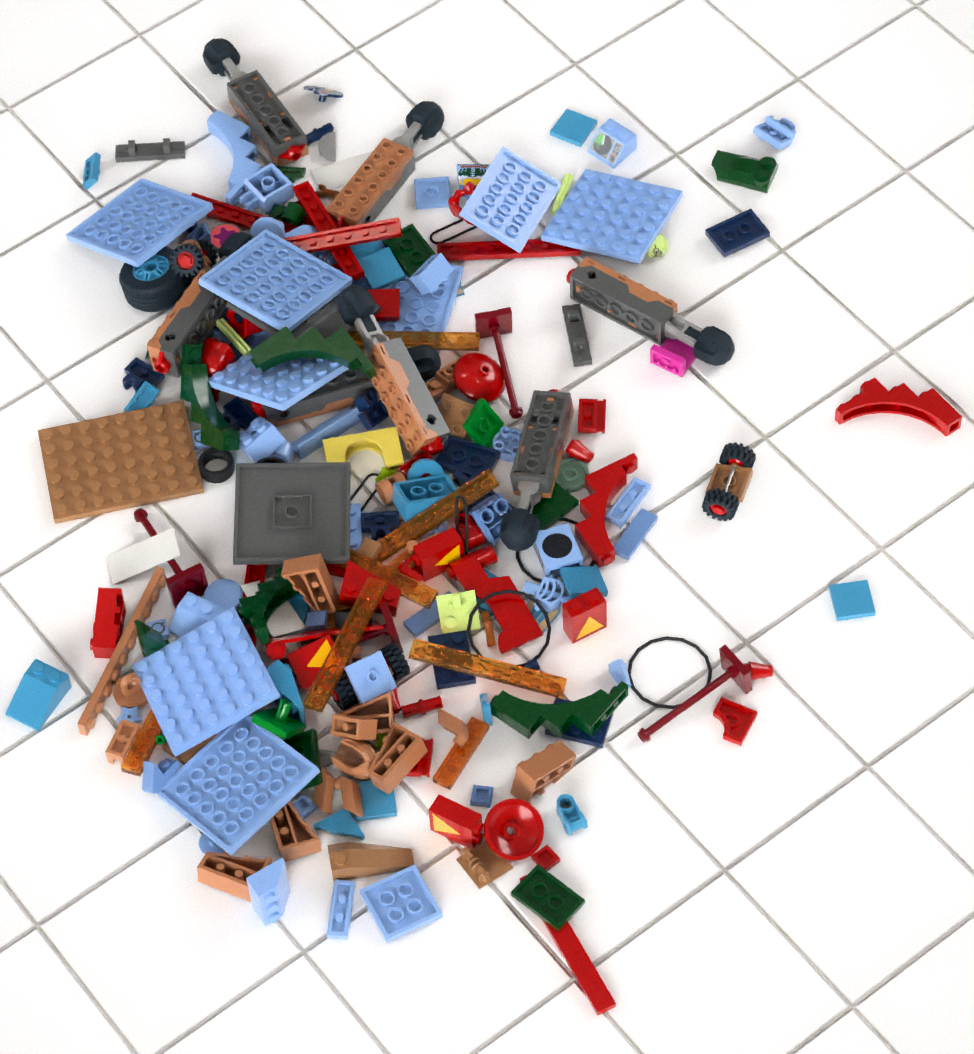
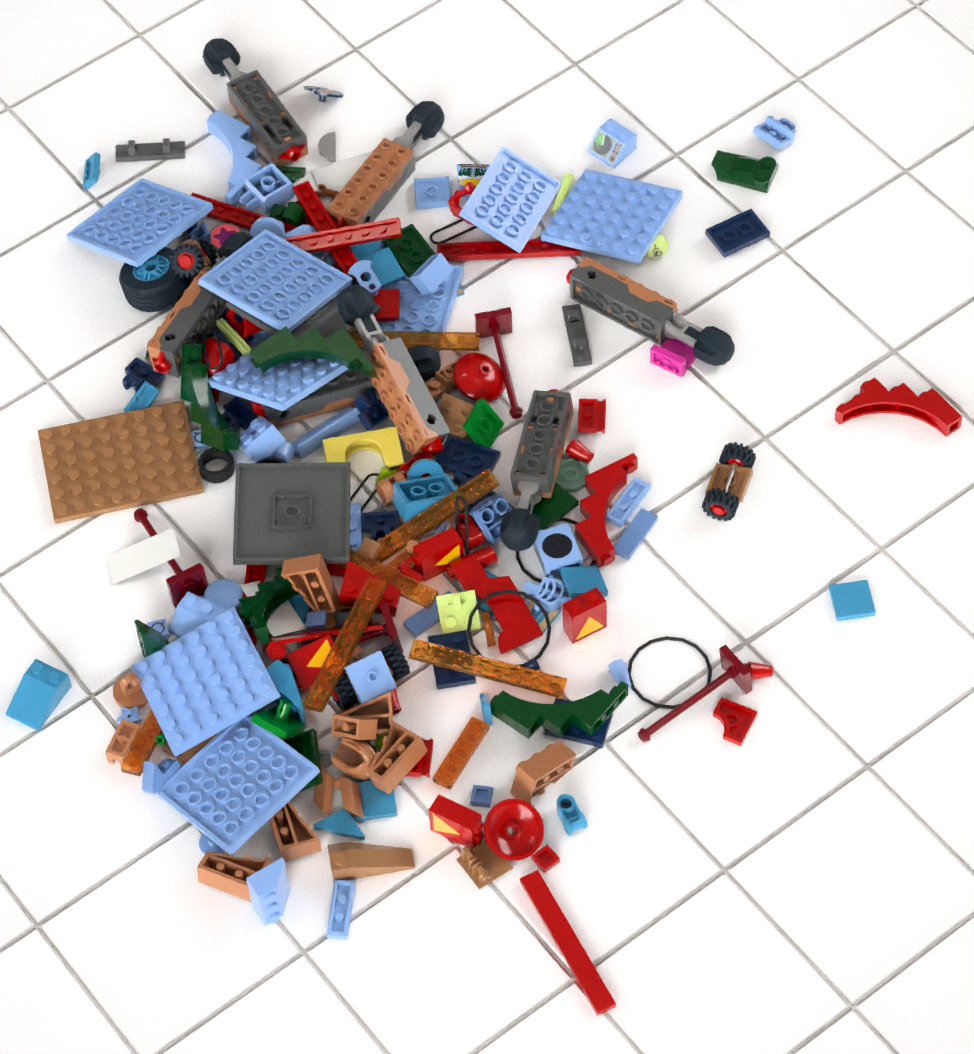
(108, 622): red wedge -> none
(120, 655): nougat plate -> none
(219, 347): none -> black piece
(304, 806): light blue tile -> none
(317, 134): dark blue axle -> none
(363, 267): none -> light blue piece
(400, 903): light blue plate -> none
(422, 706): red pin -> none
(454, 726): nougat piece -> none
(507, 442): light blue tile -> none
(548, 897): dark green tile -> none
(573, 127): dark azure tile -> none

